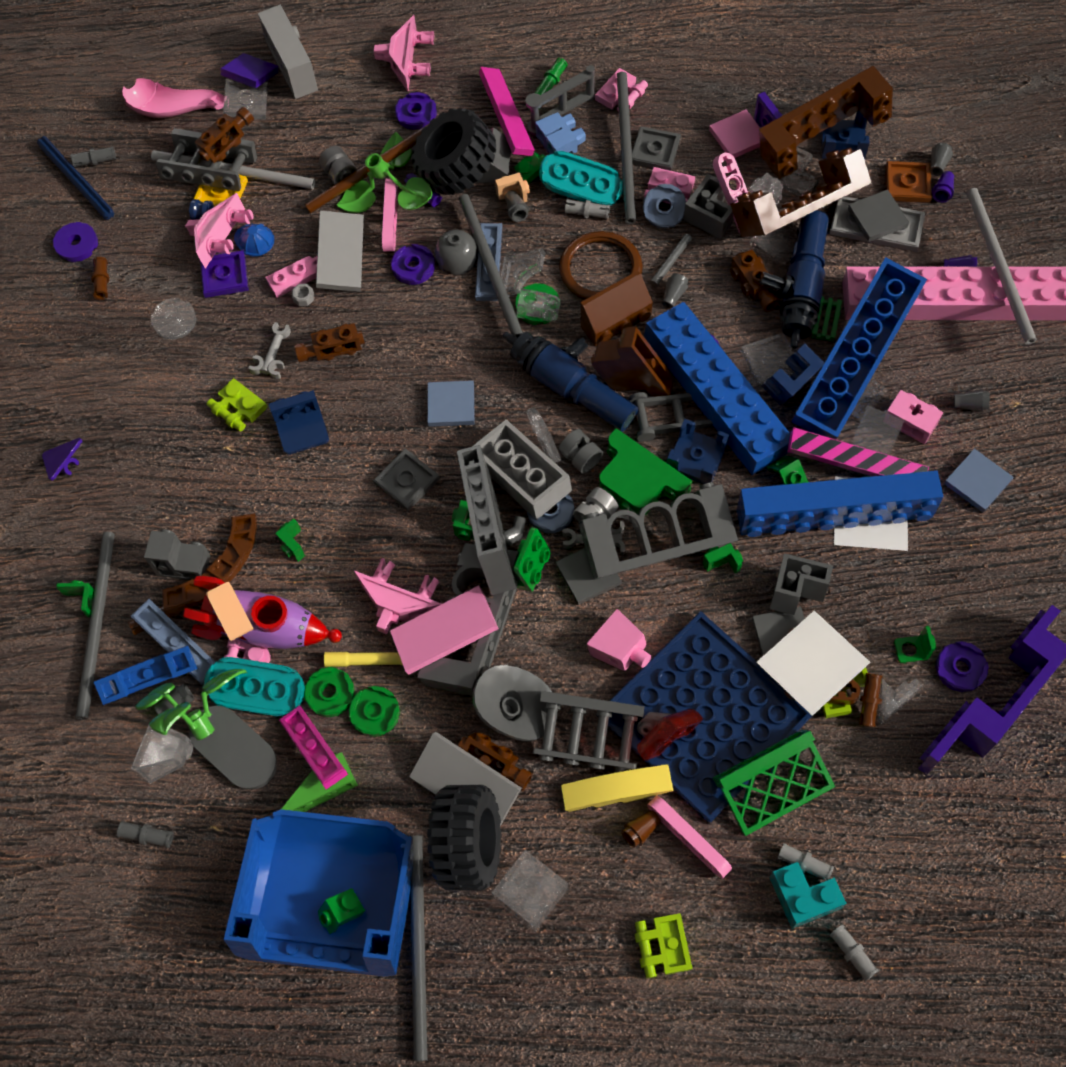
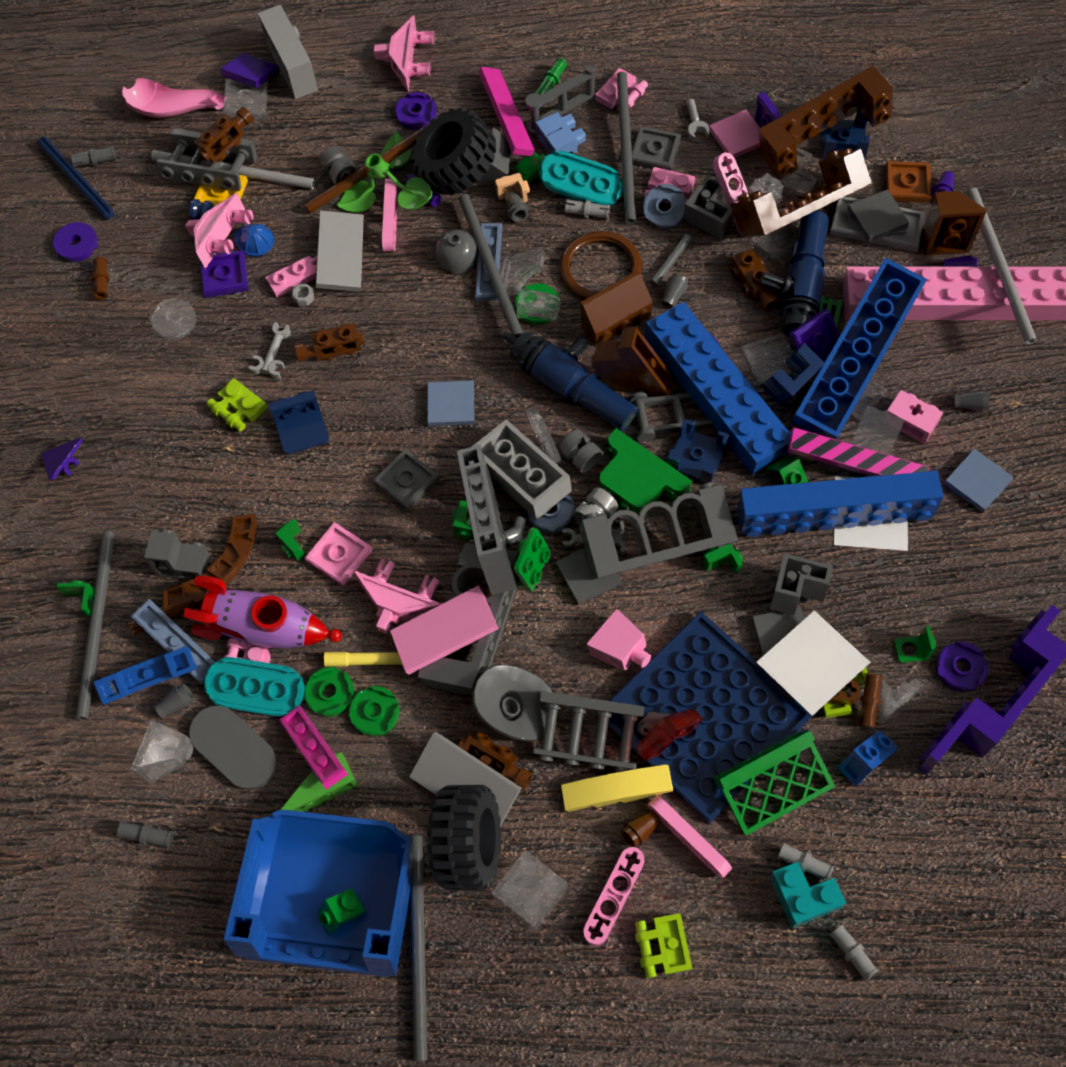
(195, 720): bright green plant -> none
(229, 611): light nougat slope -> none
(338, 554): none -> bright pink tile
(416, 274): dark purple tile -> none
(617, 897): none -> bright pink beam
(696, 125): none -> light grey piece
(818, 334): none -> dark purple tile
(867, 757): none -> blue bracket
(940, 158): dark grey cone -> none
(951, 224): none -> reddish brown slope

